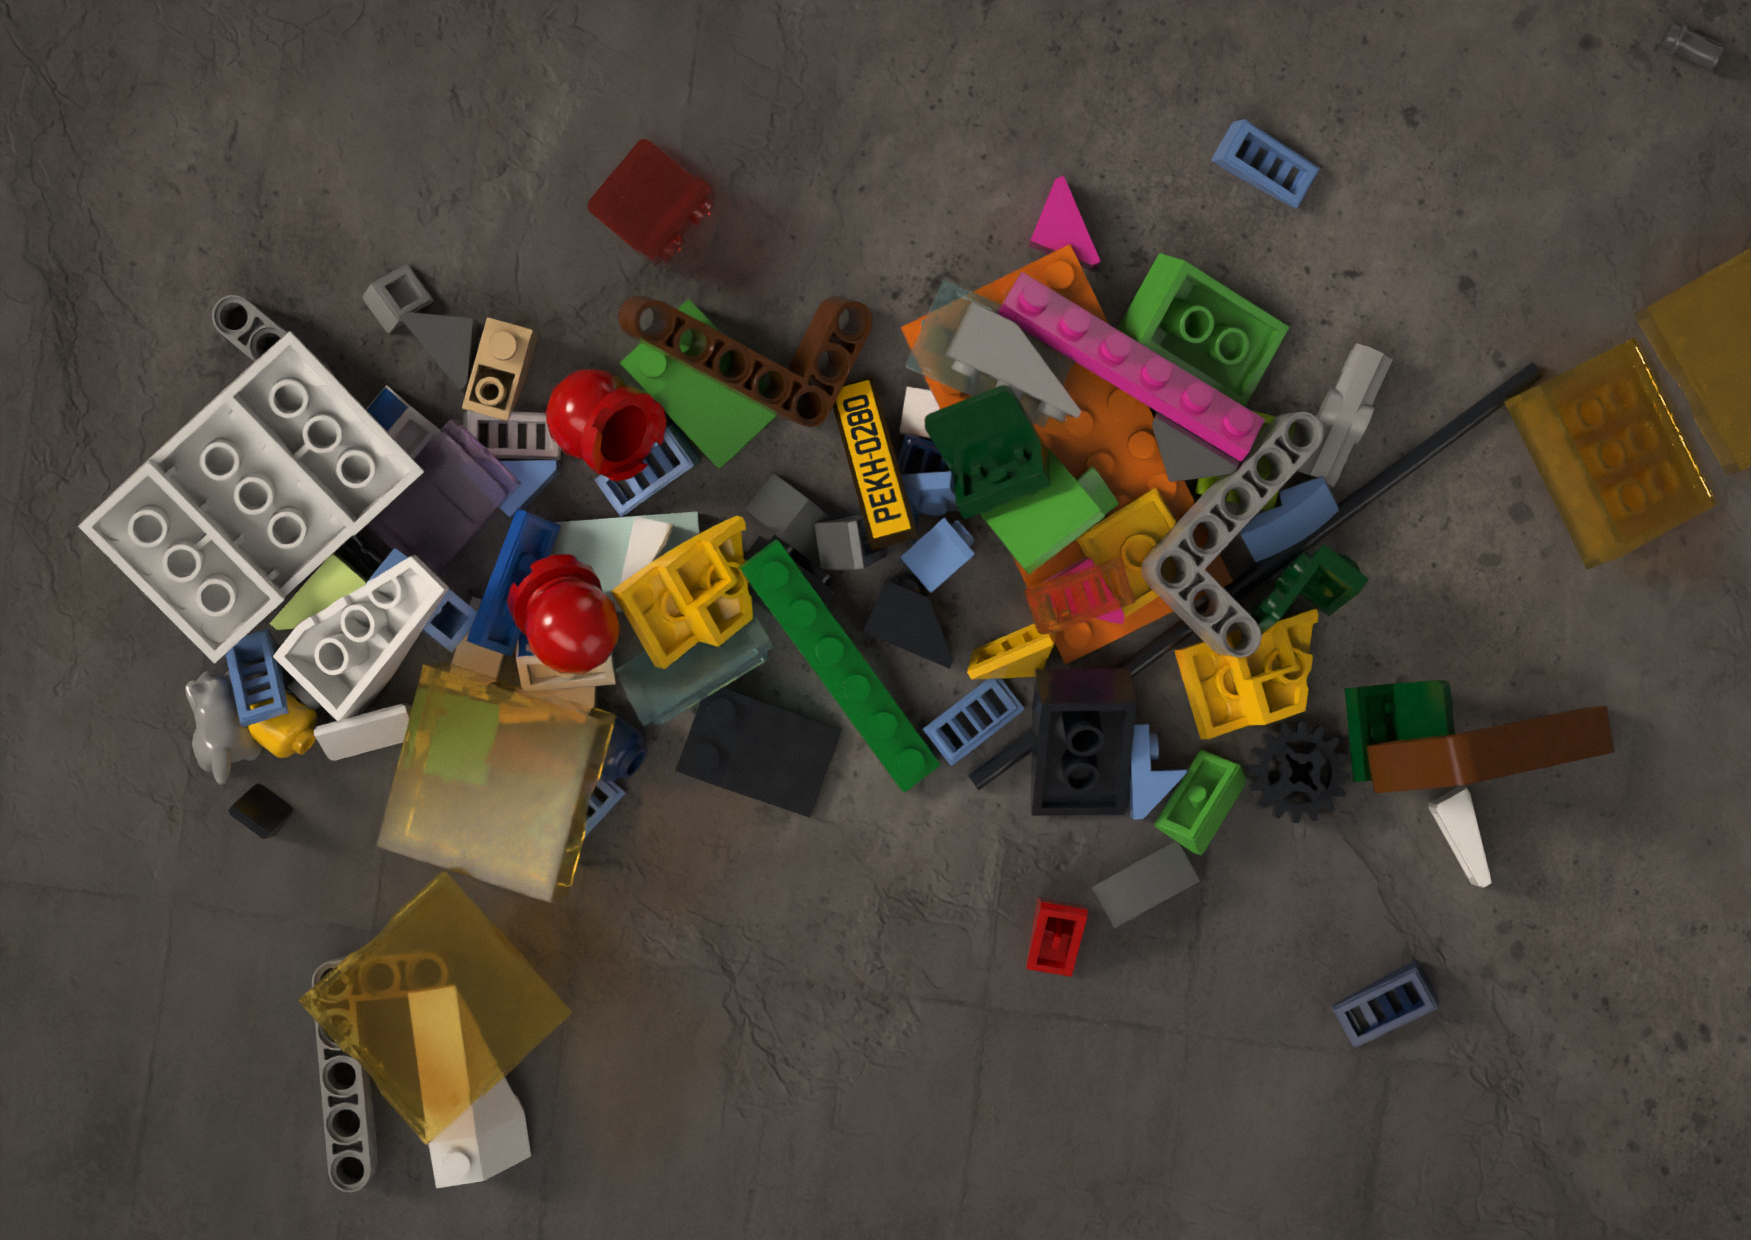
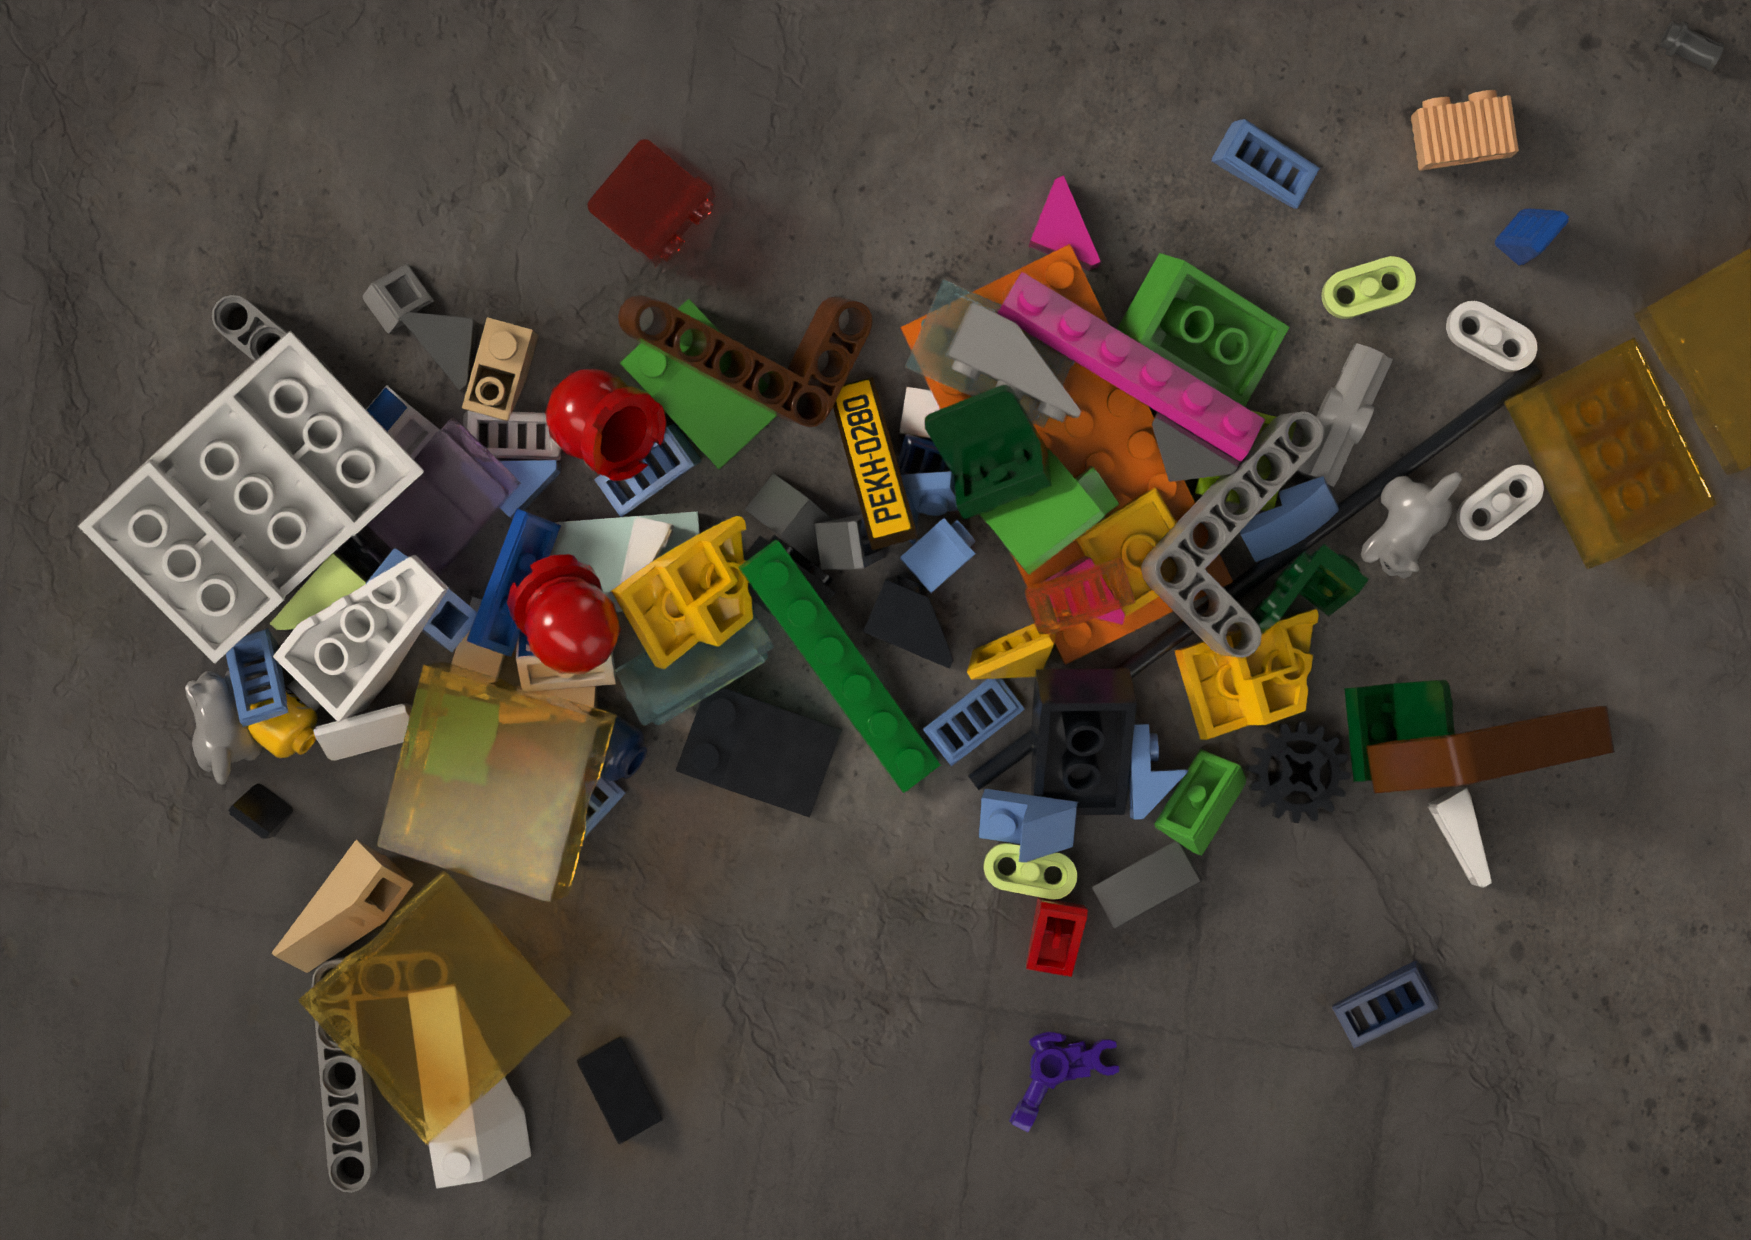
(345, 908): none -> tan slope
(619, 1089): none -> black slope
(1029, 876): none -> yellowish green plate
(1034, 822): none -> medium blue slope
(1054, 1065): none -> dark purple piece
(1367, 287): none -> yellowish green plate
(1412, 519): none -> light grey animal
(1464, 130): none -> light nougat brick
(1491, 333): none -> white plate
(1499, 504): none -> white plate
(1530, 233): none -> blue slope

